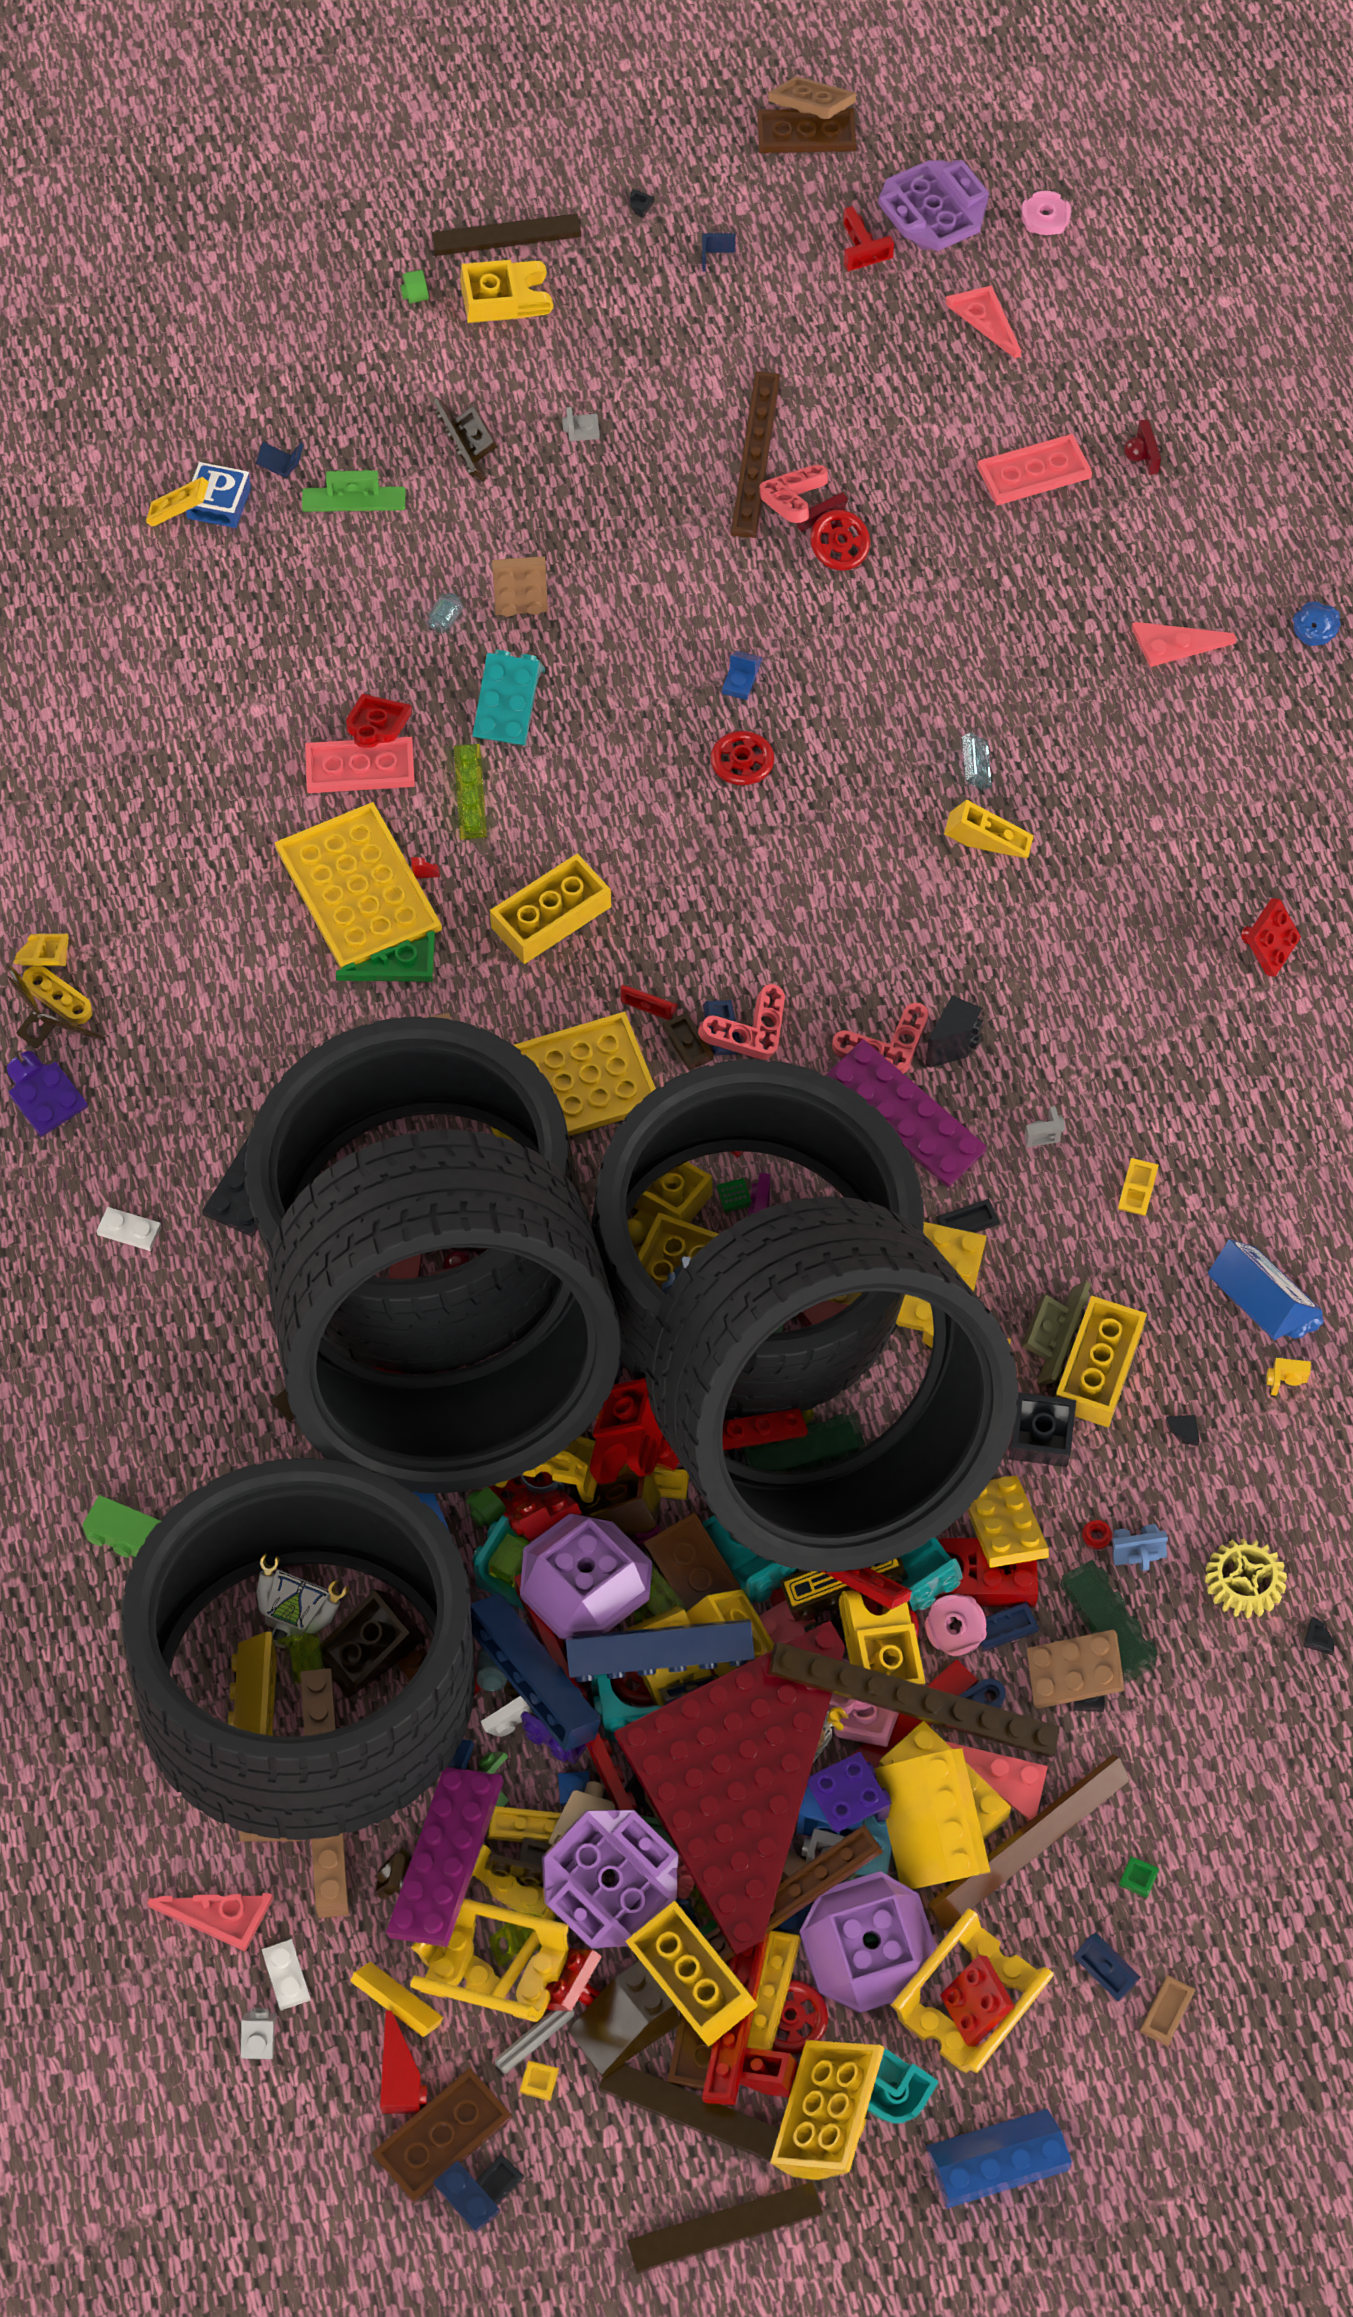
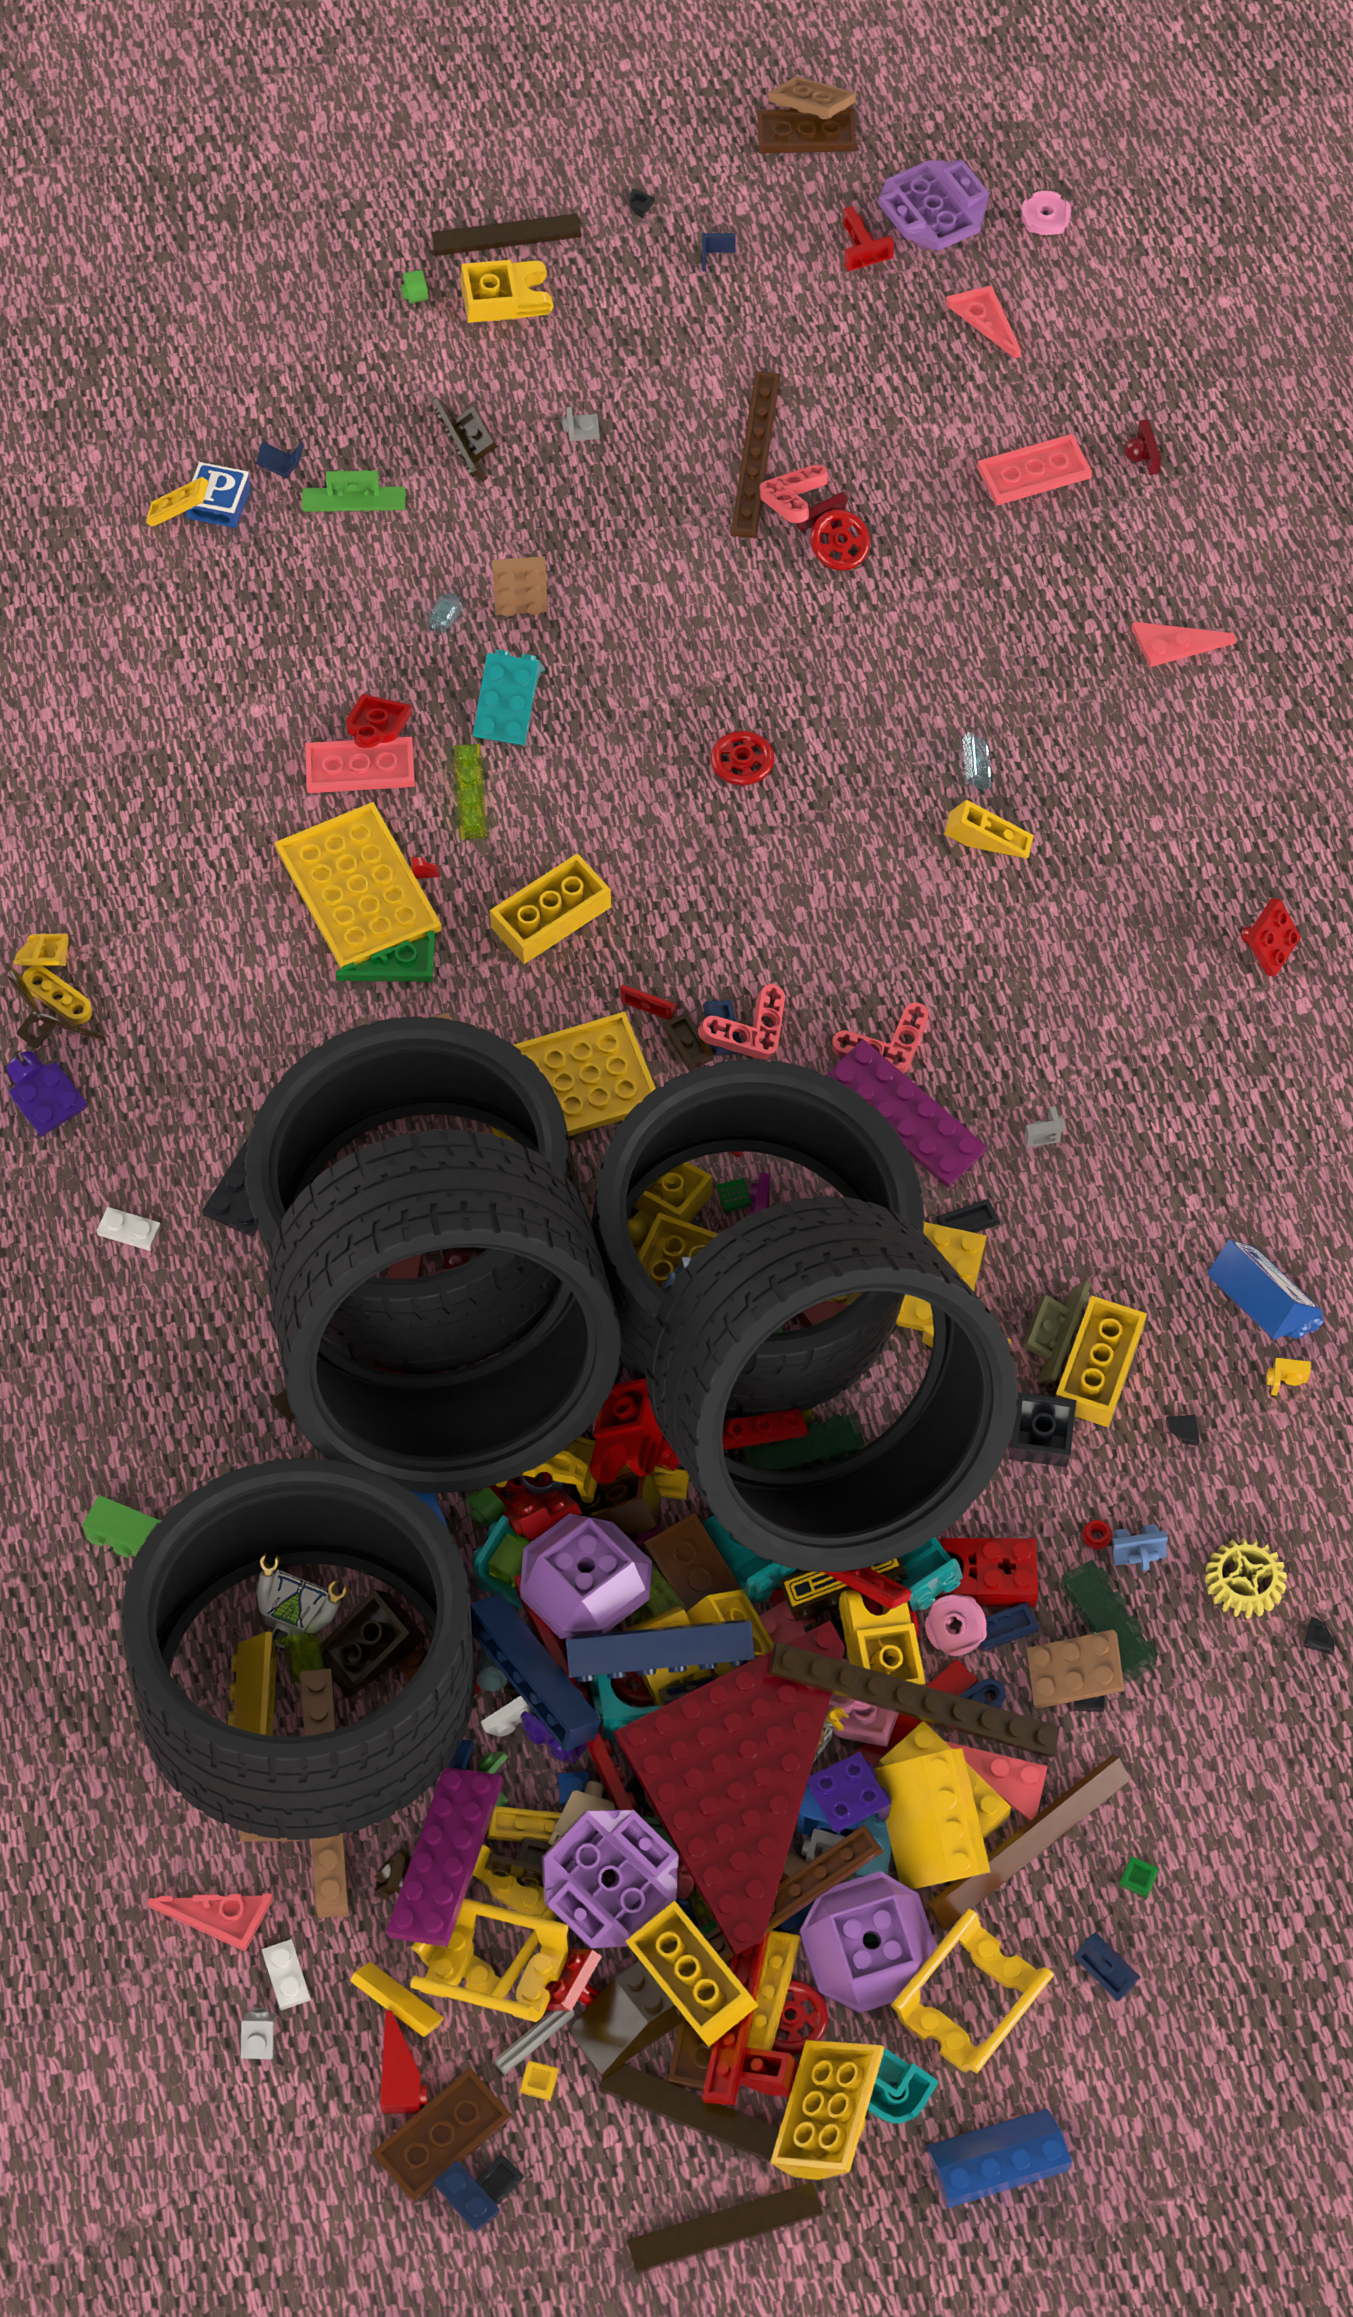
(516, 1938): clear neon green bracket -> none
(741, 674): blue slope -> none
(955, 1033): black slope -> none
(977, 2000): red plate -> none
(1007, 1524): yellow plate -> none
(1138, 1187): yellow slope -> none
(1167, 2010): medium nougat tile -> none
(1326, 623): blue hair -> none

